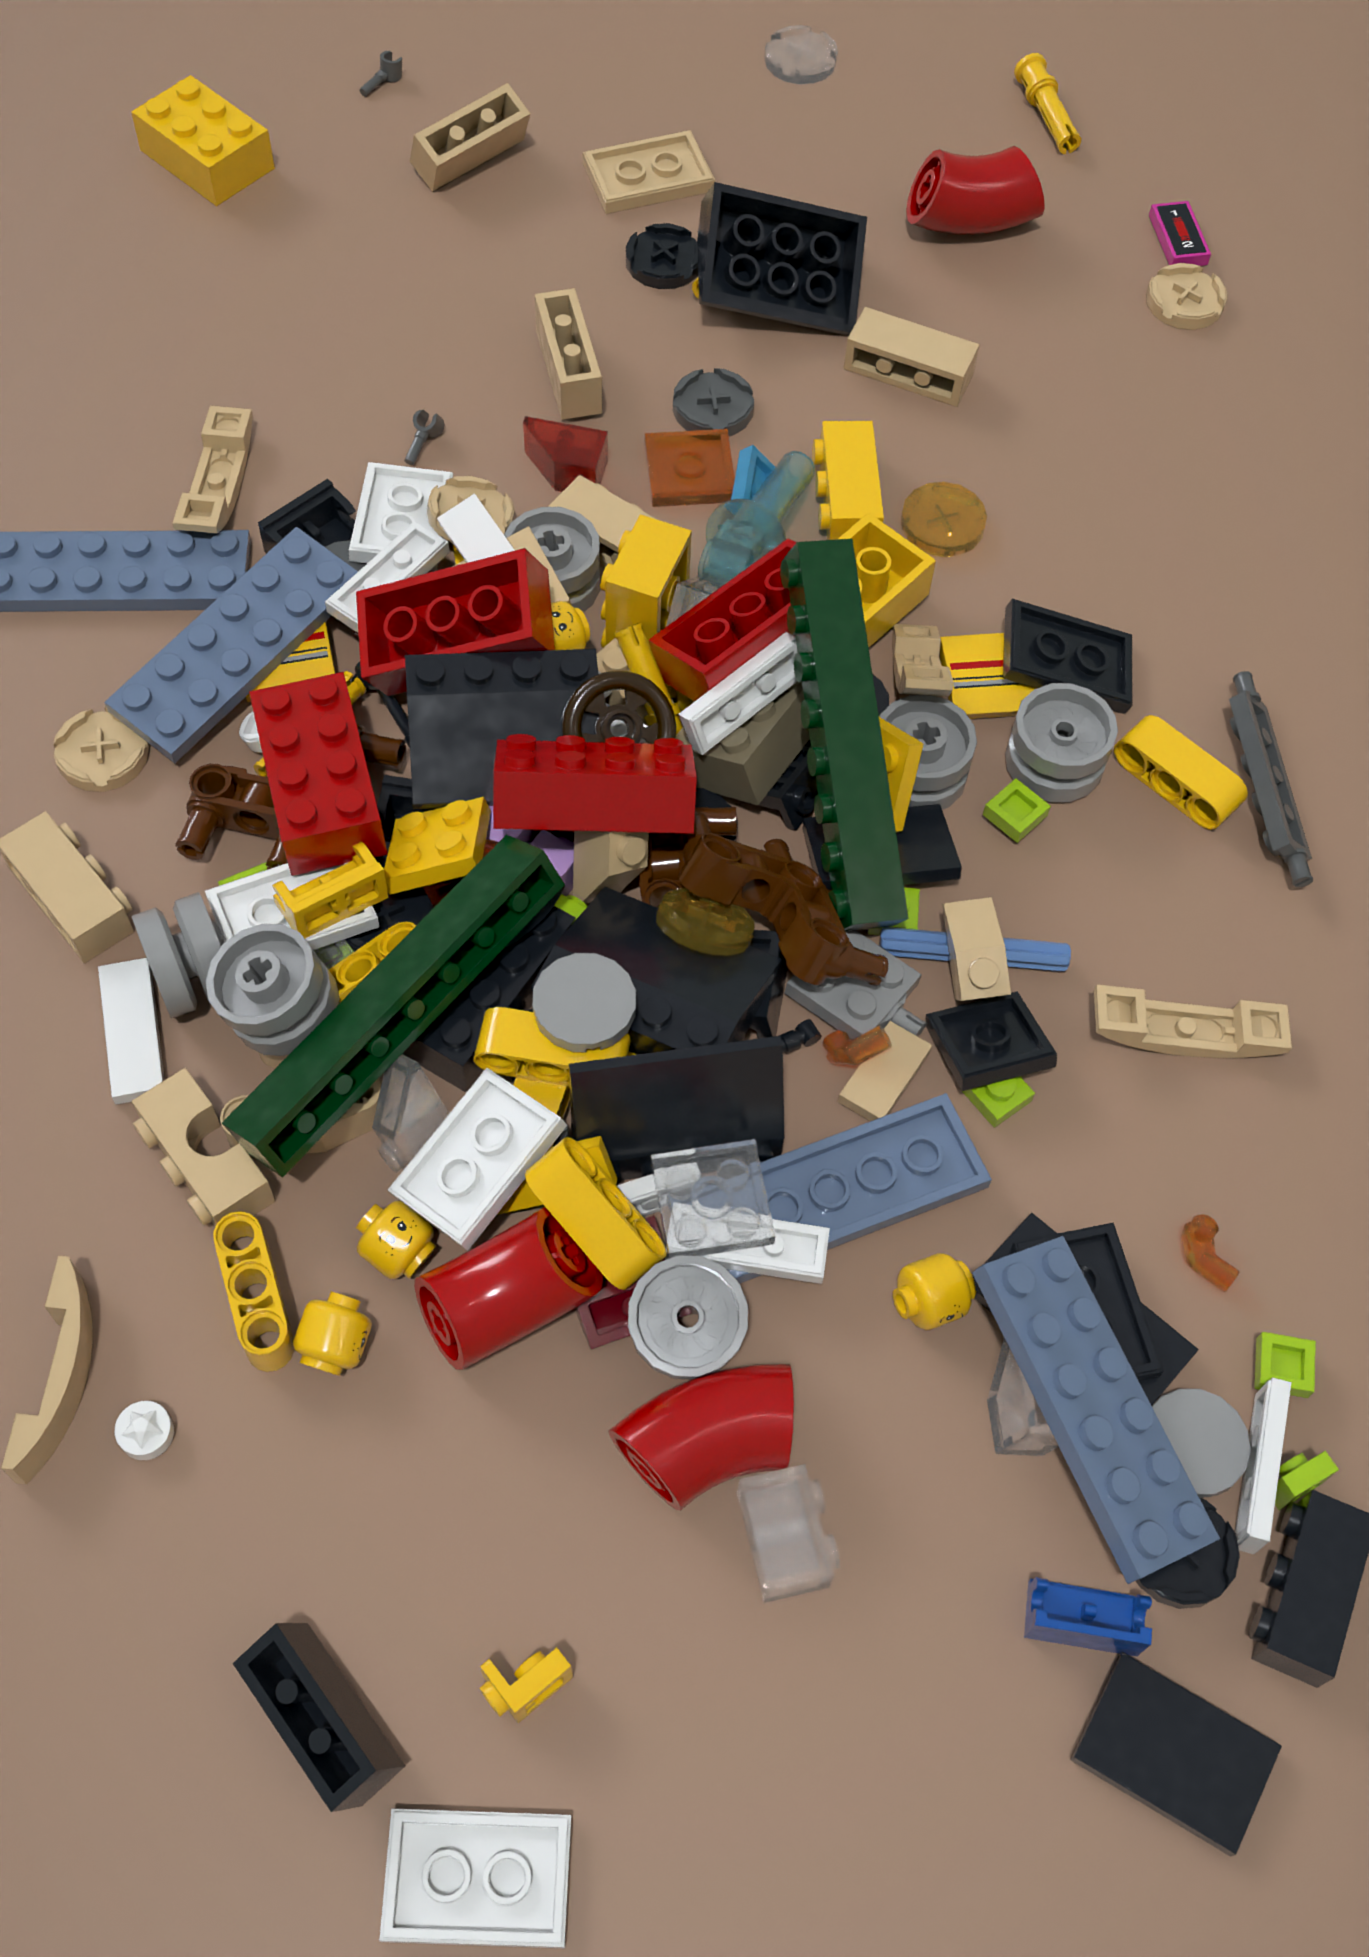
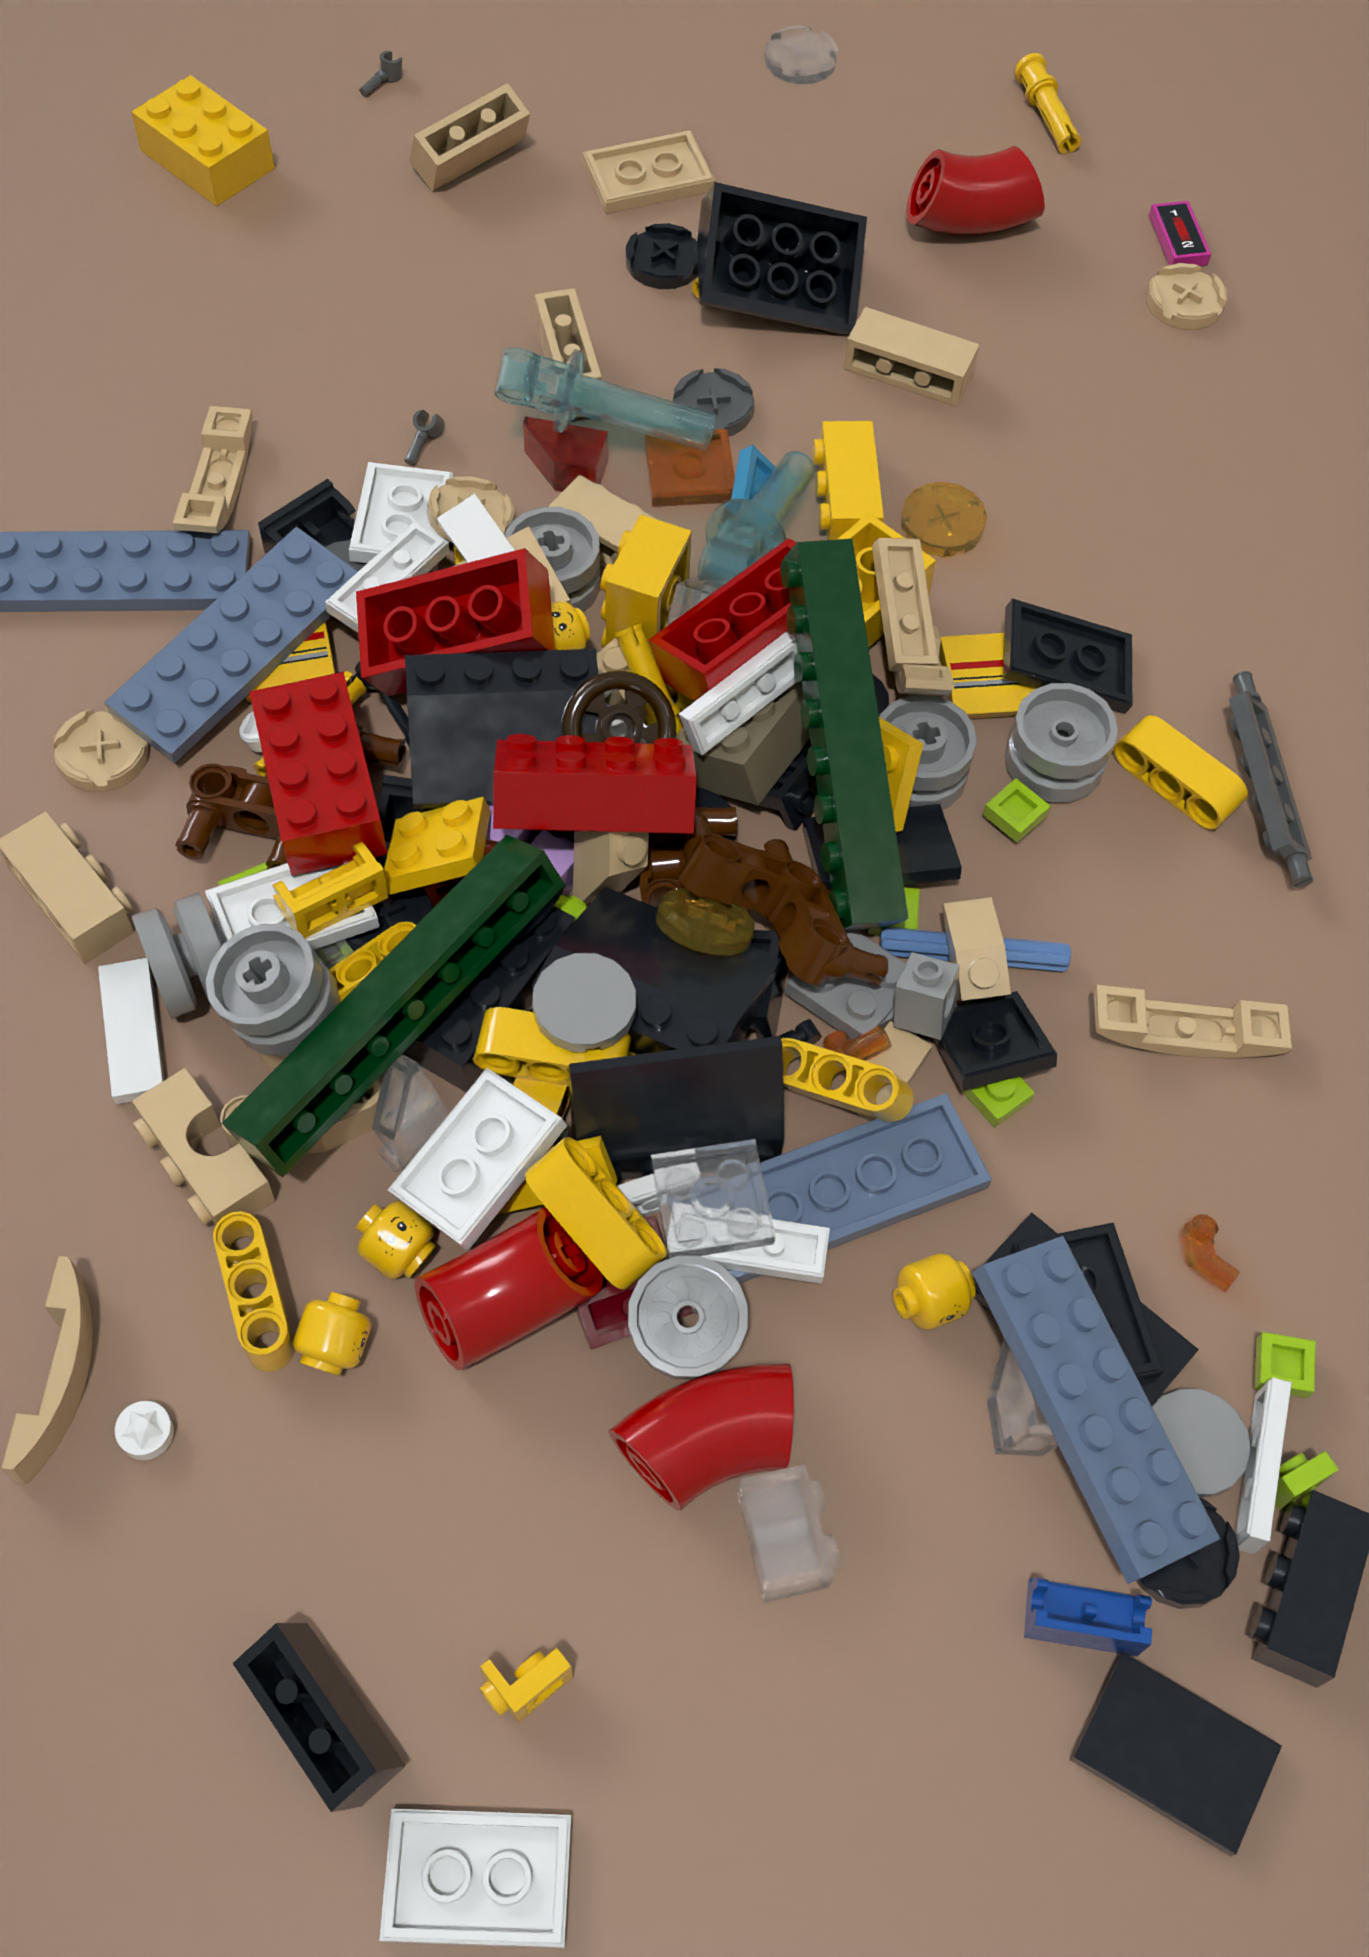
(565, 391): none -> clear light blue piece
(858, 1090): none -> yellow beam
(904, 602): none -> tan plate
(926, 995): none -> light grey brick

